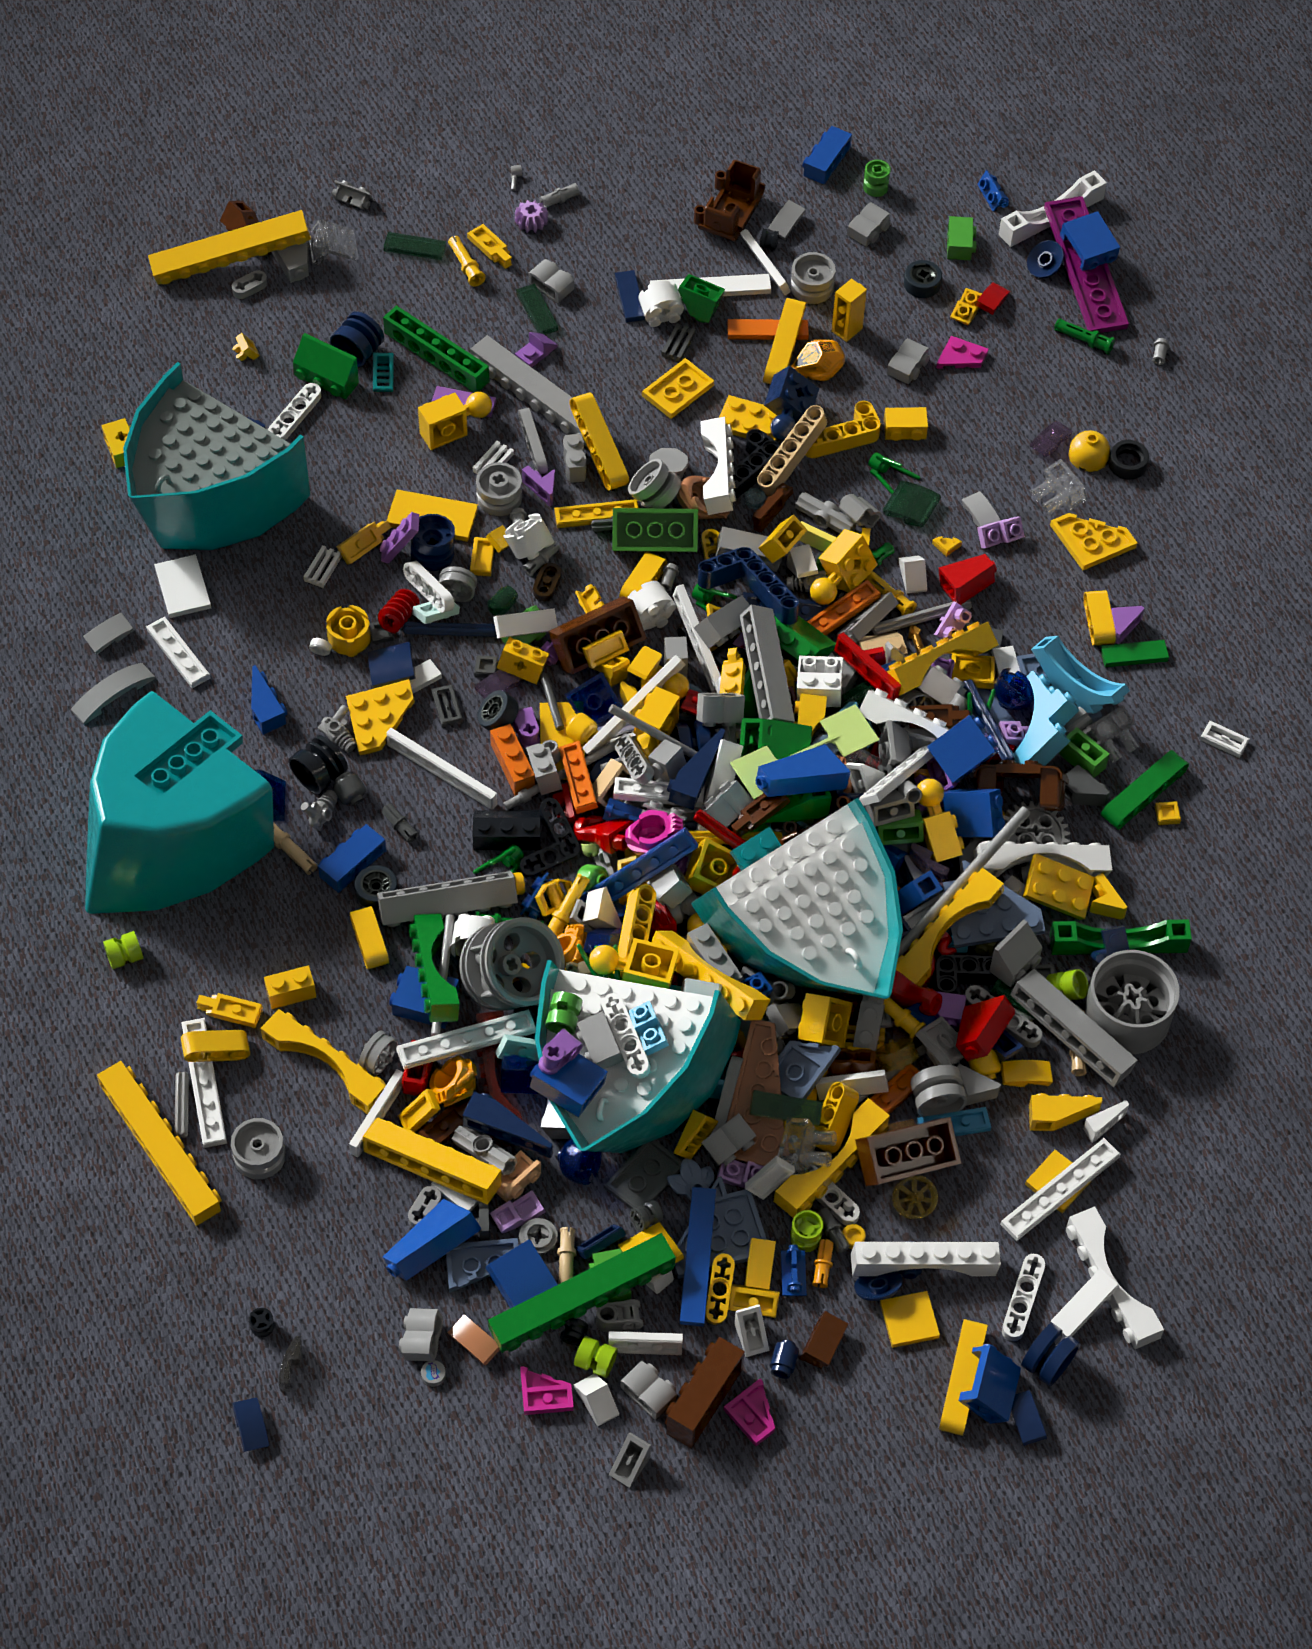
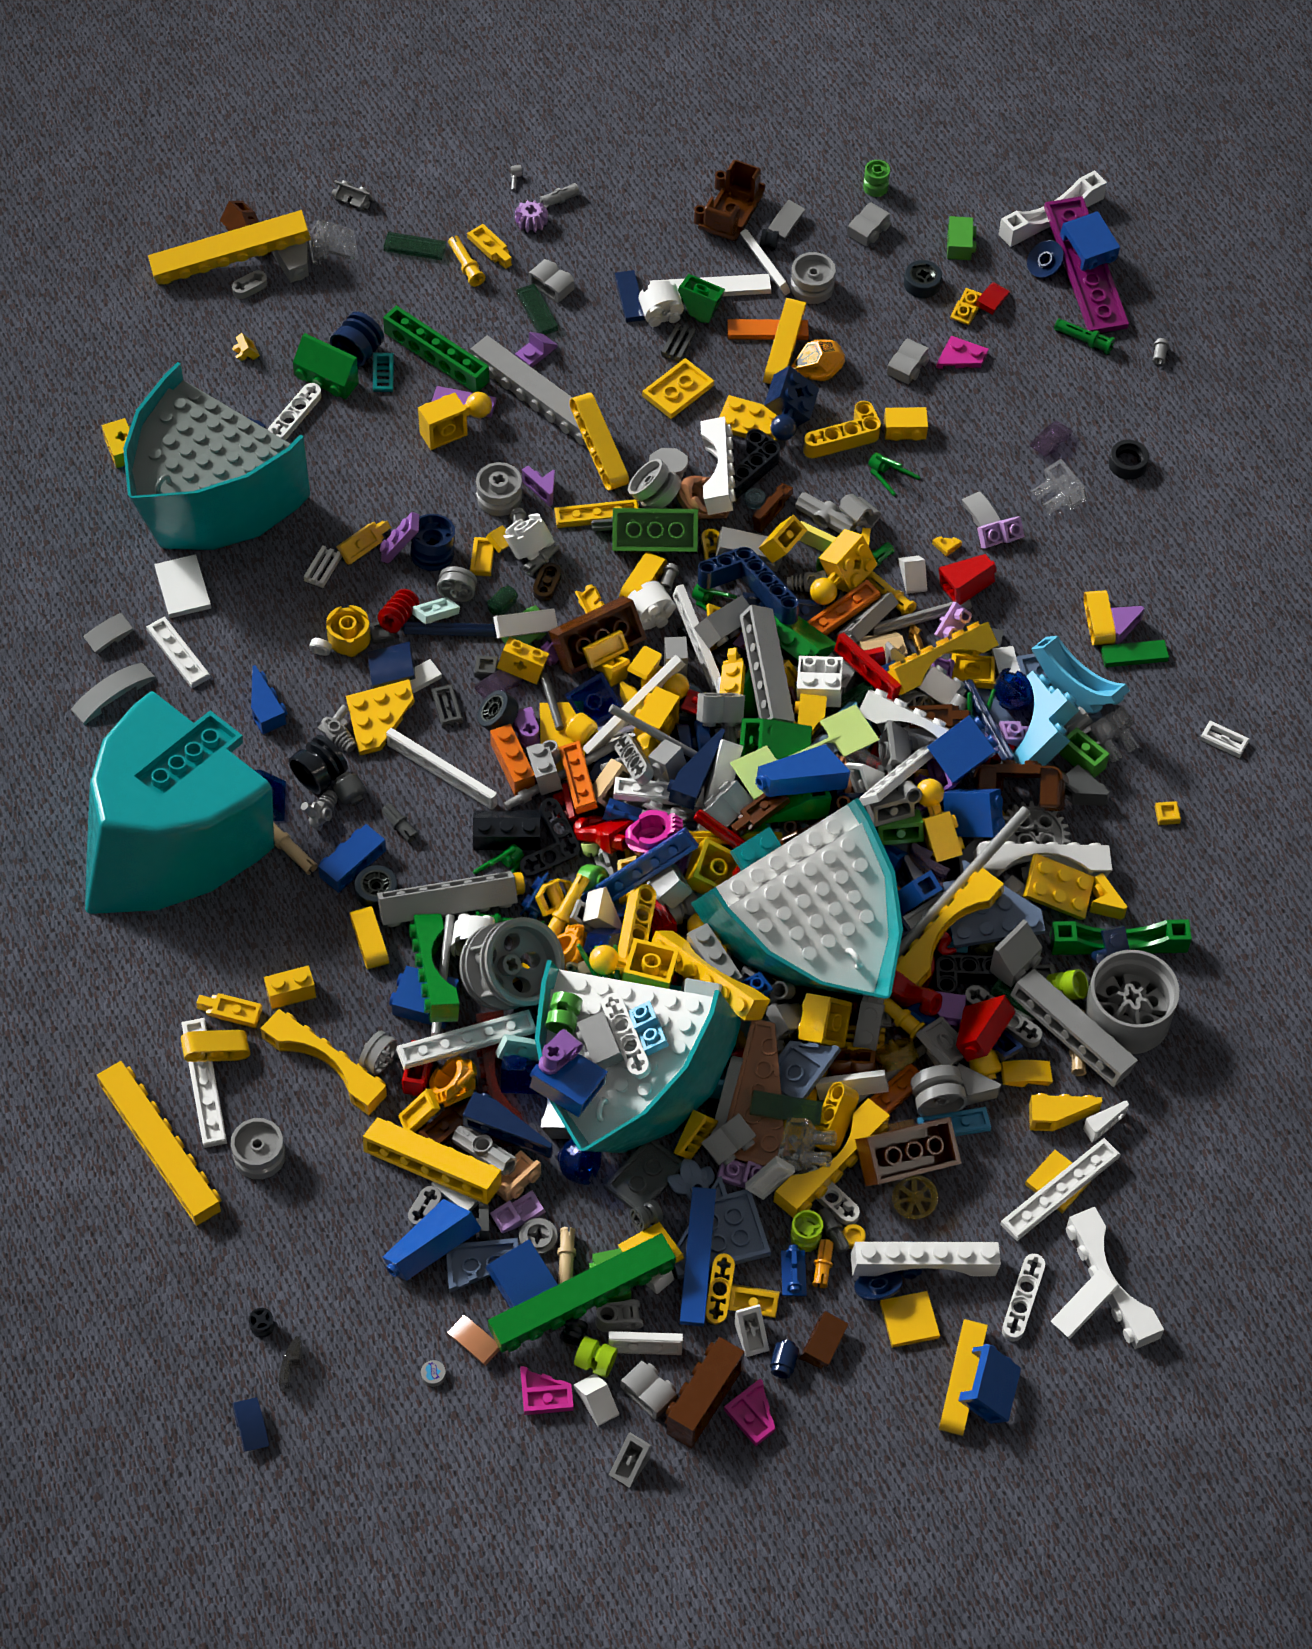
(123, 950): lime wheel -> none
(181, 1104): light grey axle -> none
(378, 1110): white tile -> none
(421, 1334): light grey brick -> none
(428, 586): white beam -> none
(460, 513): yellow tile -> none
(492, 452): white tile -> none
(532, 440): light grey beam -> none
(574, 458): light grey brick -> none
(600, 1241): dark blue tile -> none
(760, 1263): yellow tile -> none
(792, 441): tan beam -> none
(801, 561): white slope -> none
(827, 154): blue brick -> none
(849, 310): yellow brick -> none
(912, 503): clear green slope -> none
(992, 191): blue hinge -> none
(1027, 1418): dark blue slope -> none
(1050, 1354): dark blue wheel -> none
(1089, 451): yellow cylinder -> none
(1092, 540): yellow plate -> none
(1144, 789): green beam -> none

